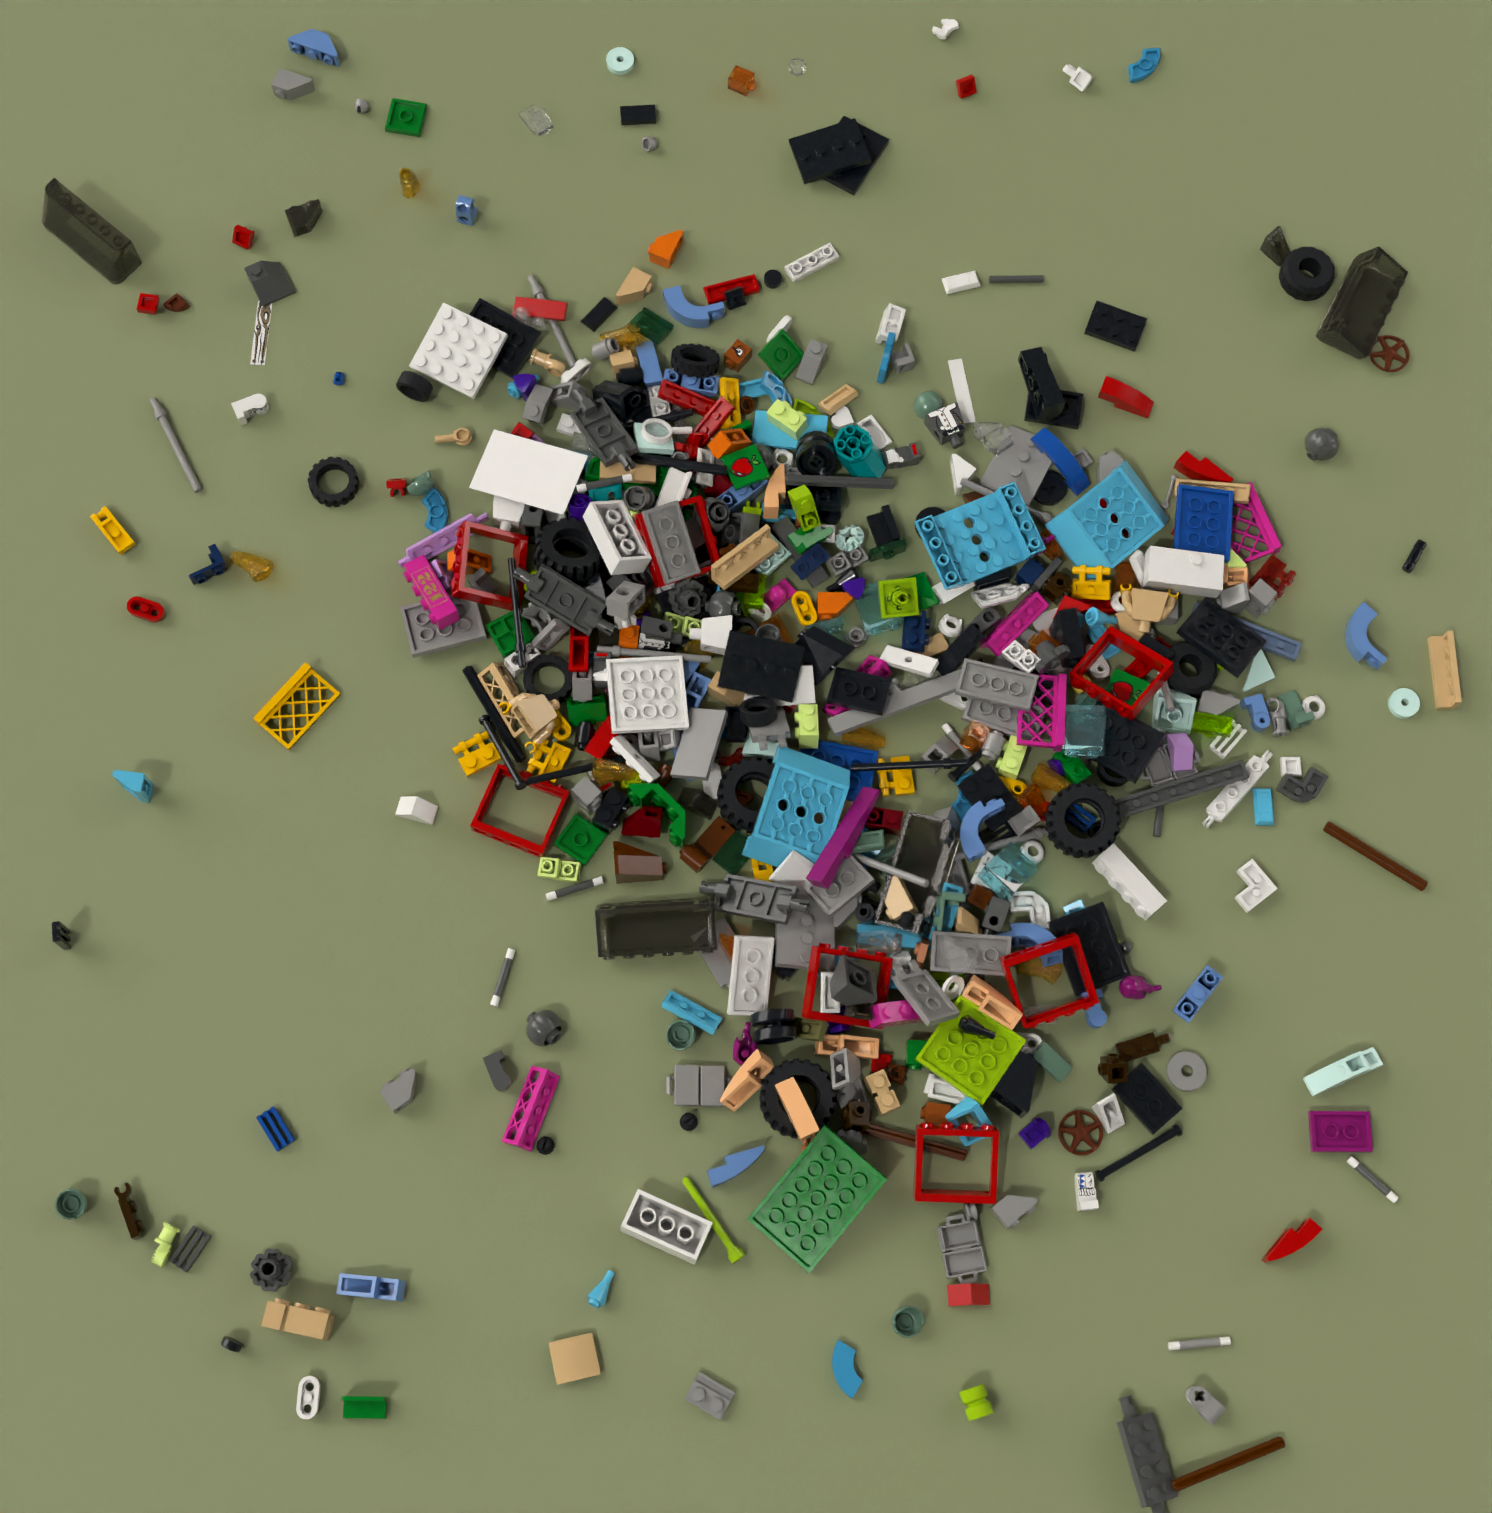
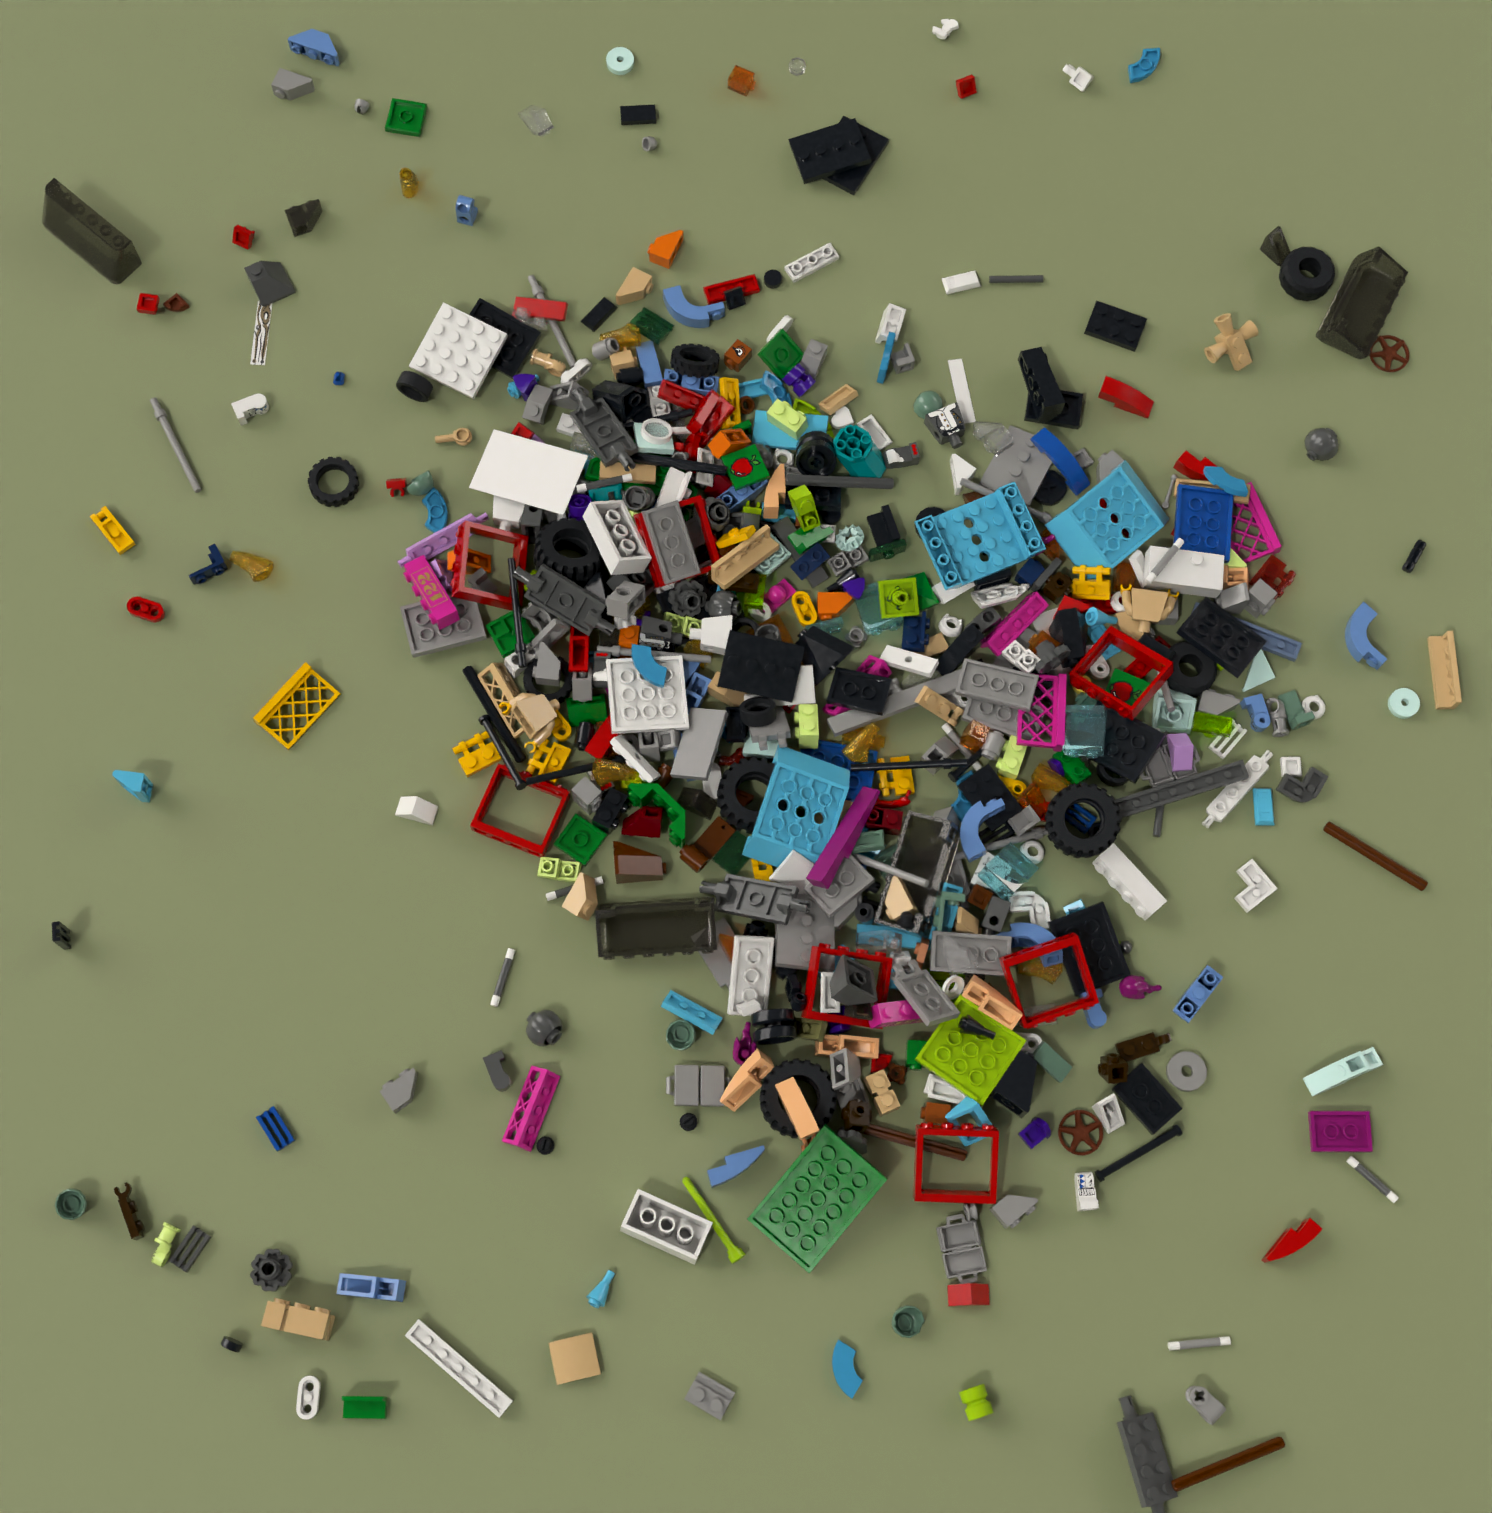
(459, 1368): none -> white plate
(548, 666): none -> light grey slope
(582, 897): none -> tan slope
(647, 665): none -> dark azure tile
(703, 411): none -> red beam
(735, 536): none -> yellow plate
(748, 1007): none -> white tile
(756, 928): none -> black gear
(795, 996): none -> black plate
(799, 380): none -> dark purple wheel
(858, 748): none -> clear yellow piece
(902, 801): none -> red piece
(939, 705): none -> tan plate
(1164, 561): none -> light grey bar
(1219, 477): none -> dark azure tile
(1231, 342): none -> tan brick

